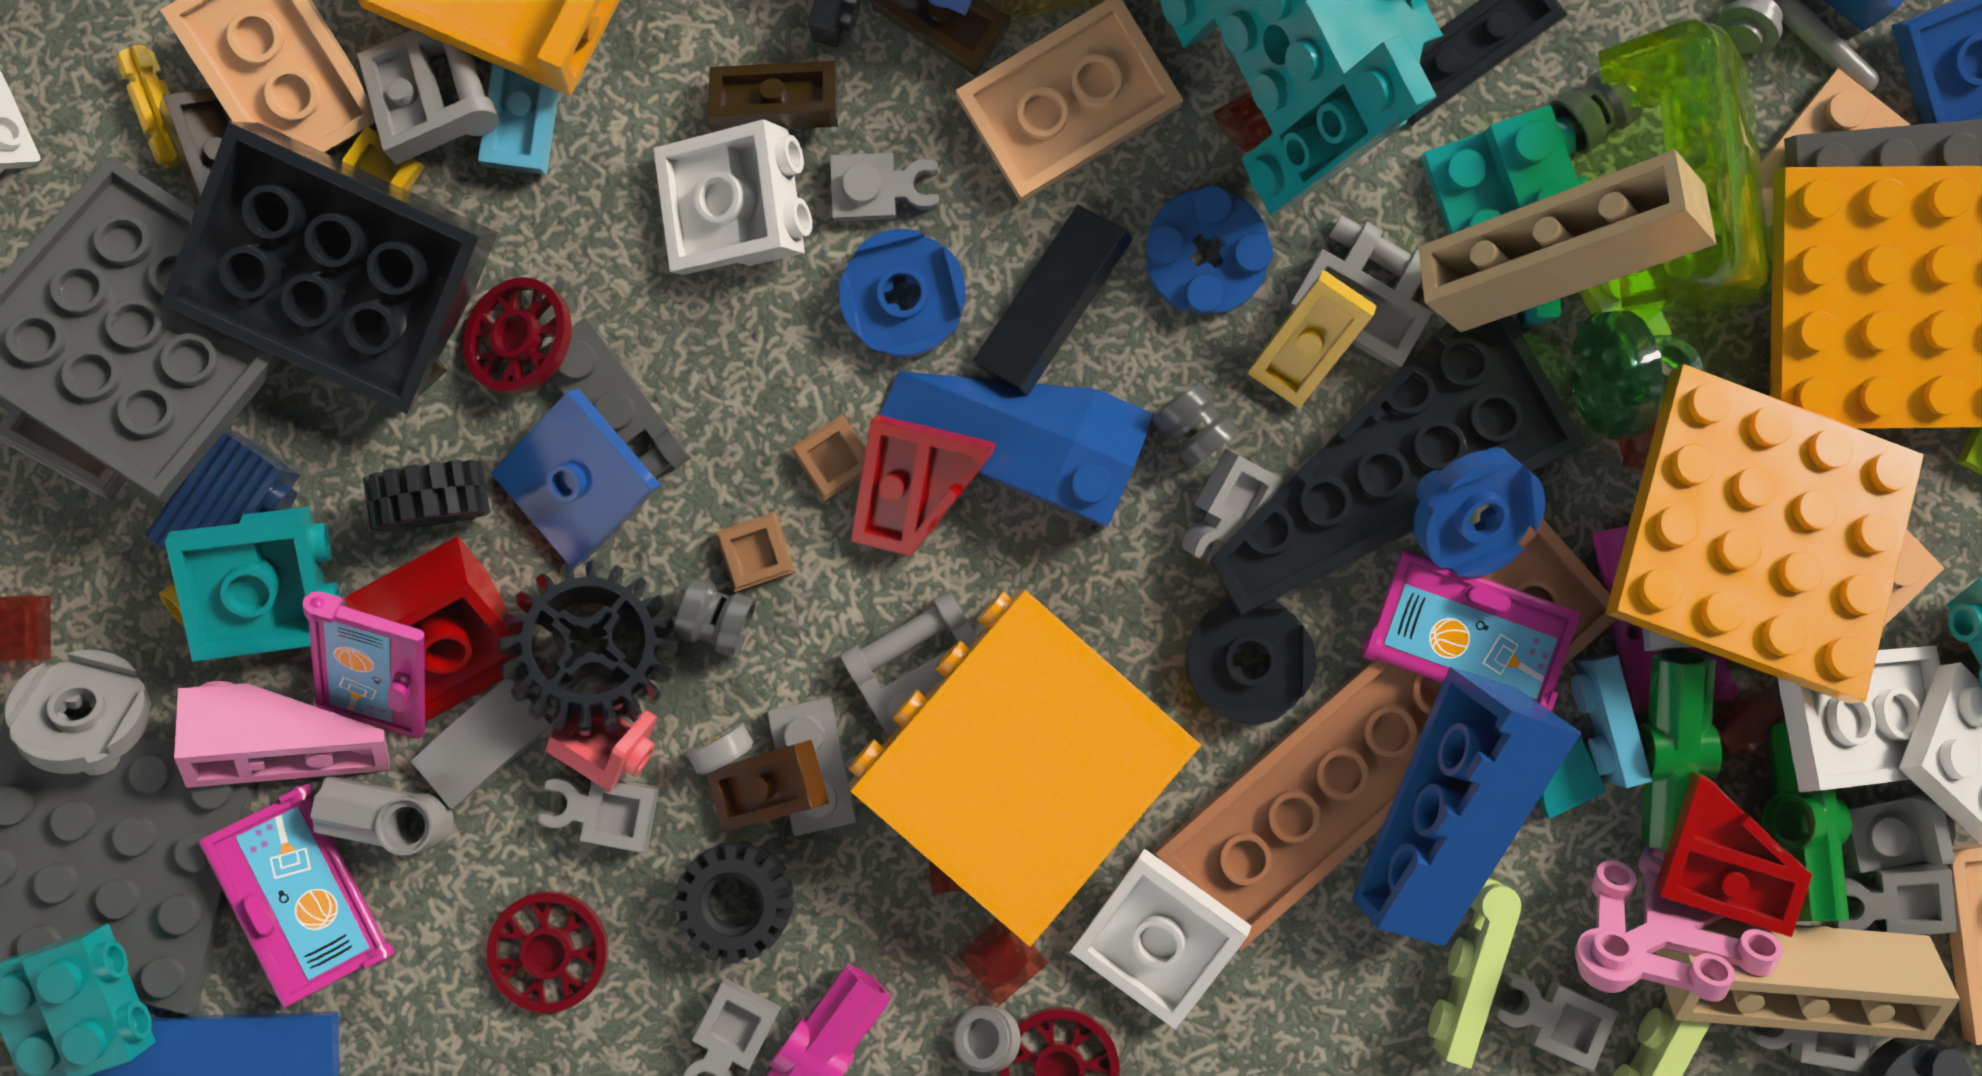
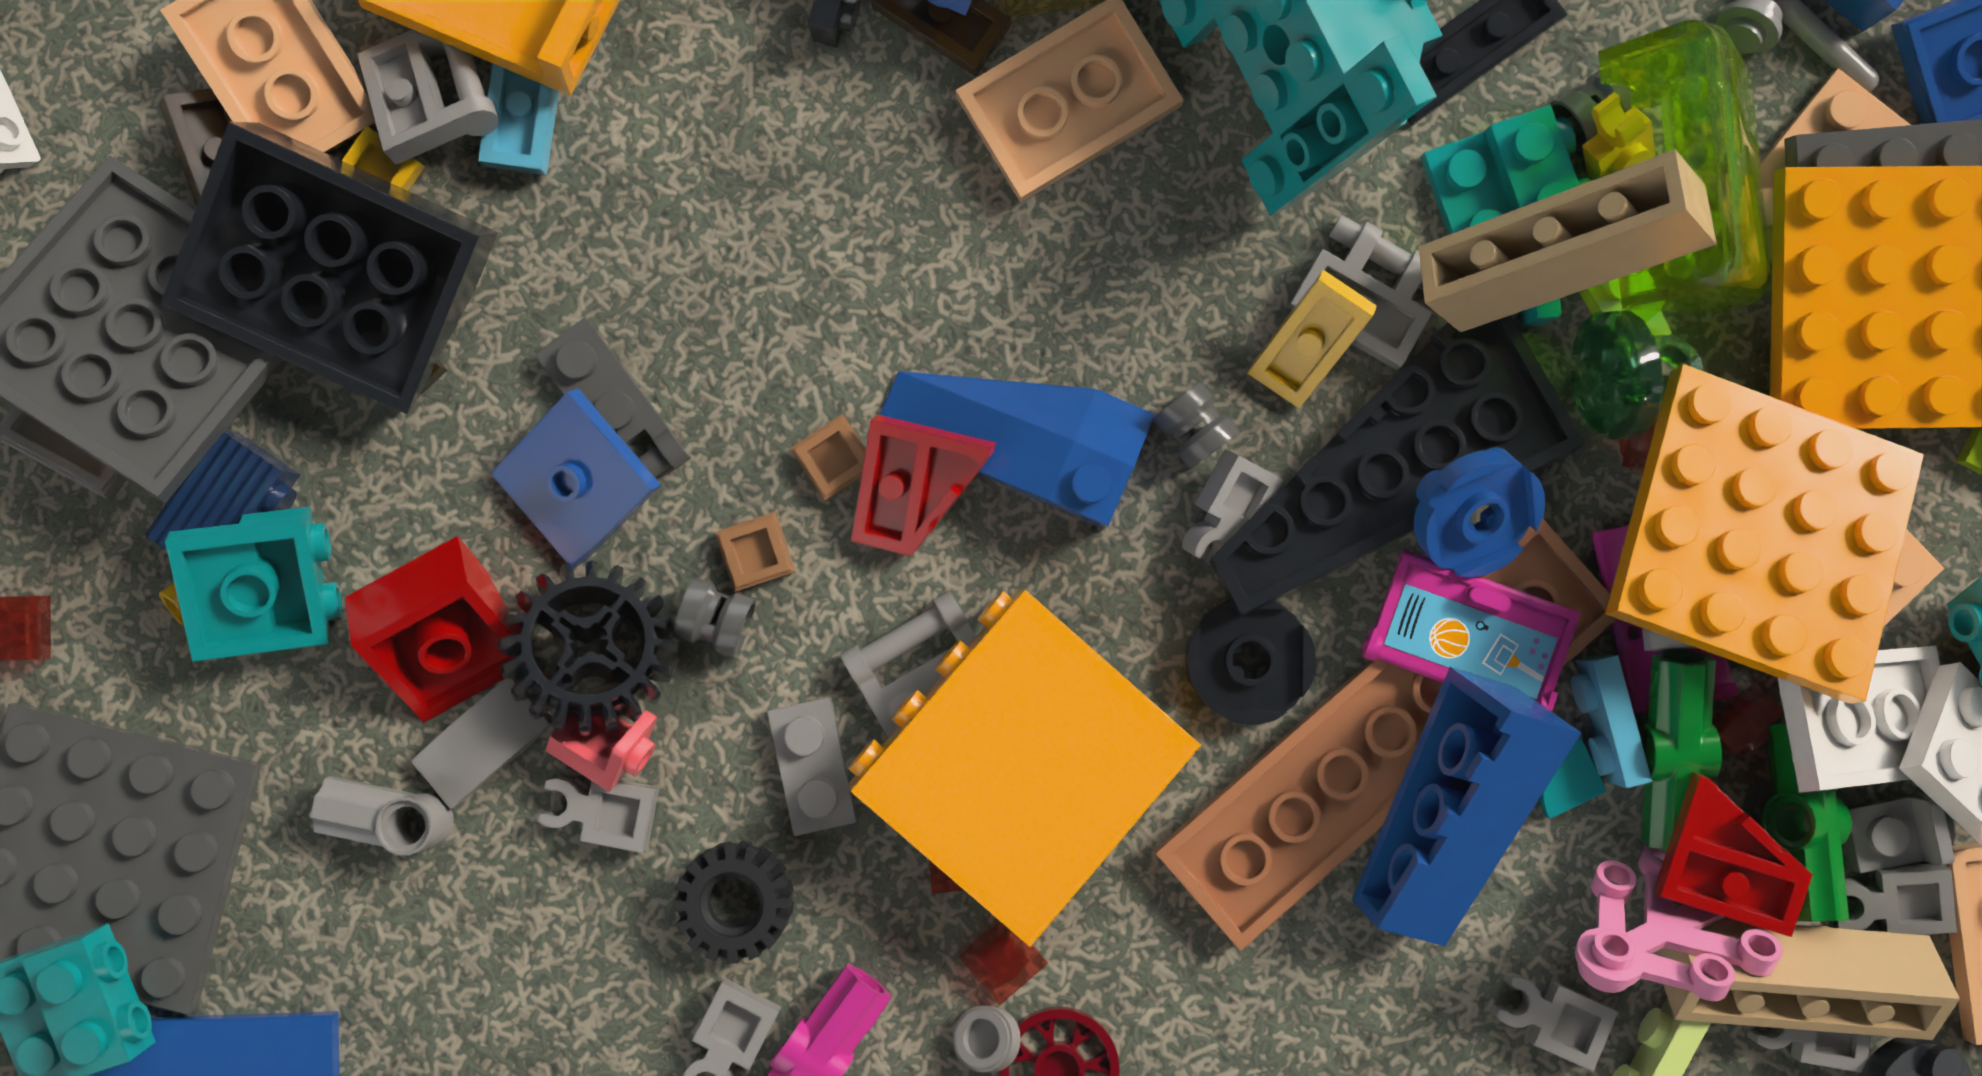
(84, 745): light grey plate -> none
(145, 92): yellow axle -> none
(257, 735): bright pink slope -> none
(299, 883): door -> none
(366, 666): door -> none
(426, 495): black tyre -> none
(517, 336): dark red wheel -> none
(547, 952): dark red wheel -> none
(720, 749): light grey tile -> none
(732, 198): white plate -> none
(768, 786): reddish brown plate -> none
(781, 93): dark brown plate -> none
(869, 186): light grey plate -> none
(922, 264): blue plate -> none
(1053, 299): black tile -> none
(1160, 939): white plate -> none
(1243, 122): clear red plate -> none
(1243, 257): blue plate -> none
(1476, 973): yellowish green plate -> none
(1620, 141): none -> yellow plate

